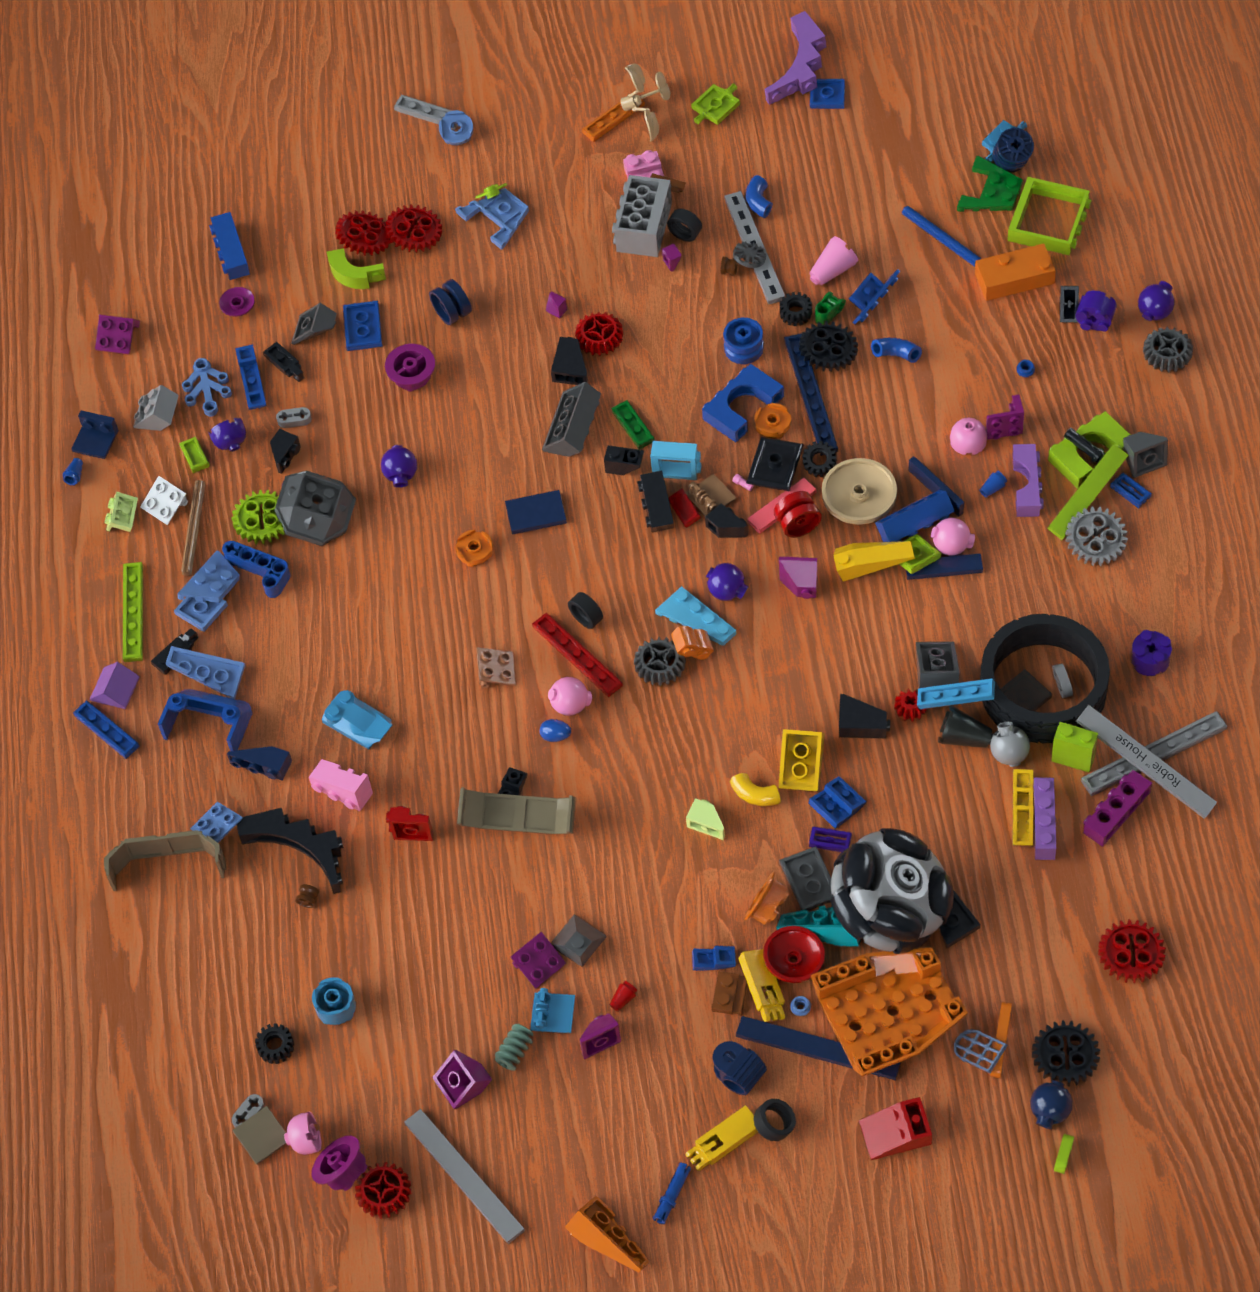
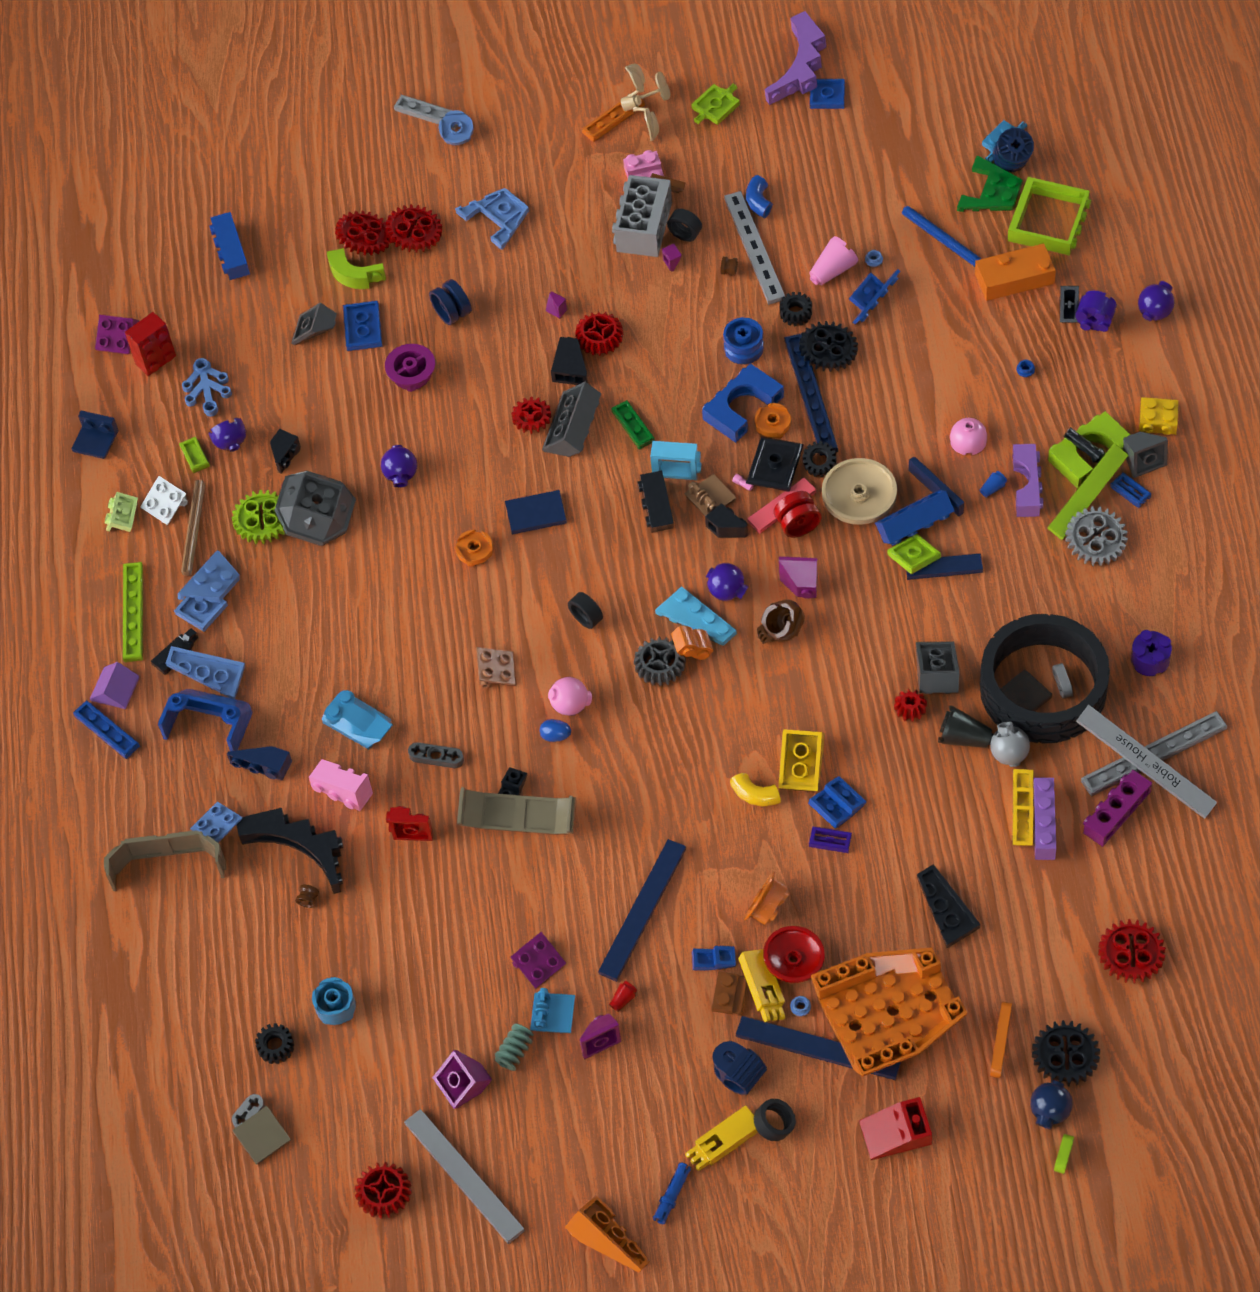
(73, 472): blue cone -> none
(150, 343): none -> red brick
(156, 409): light grey slope -> none
(236, 301): magenta dish -> none
(238, 553): blue beam -> none
(251, 377): blue slope -> none
(284, 361): black hinge -> none
(293, 417): light grey beam -> none
(302, 1134): bright pink cylinder -> none
(339, 1164): magenta piece -> none
(451, 753): none -> dark grey beam
(491, 191): lime plate -> none
(531, 415): none -> red gear
(577, 654): red tile -> none
(578, 940): dark grey slope -> none
(622, 460): black slope -> none
(642, 910): none -> dark blue tile
(684, 508): red tile -> none
(705, 819): yellowish green slope -> none
(749, 253): dark grey wheel -> none
(781, 622): none -> reddish brown helmet
(808, 878): dark grey tile -> none
(822, 923): teal wedge -> none
(828, 308): green piece -> none
(861, 719): black slope -> none
(864, 558): yellow wedge -> none
(874, 254): none -> medium blue plate
(891, 891): piece -> none
(896, 347): blue cylinder -> none
(952, 536): bright pink brick -> none
(956, 693): dark azure plate -> none
(981, 1056): sand blue window -> none
(1008, 422): magenta bracket -> none
(1074, 747): lime brick -> none
(1158, 416): none -> yellow plate
(1167, 356): dark grey gear -> none

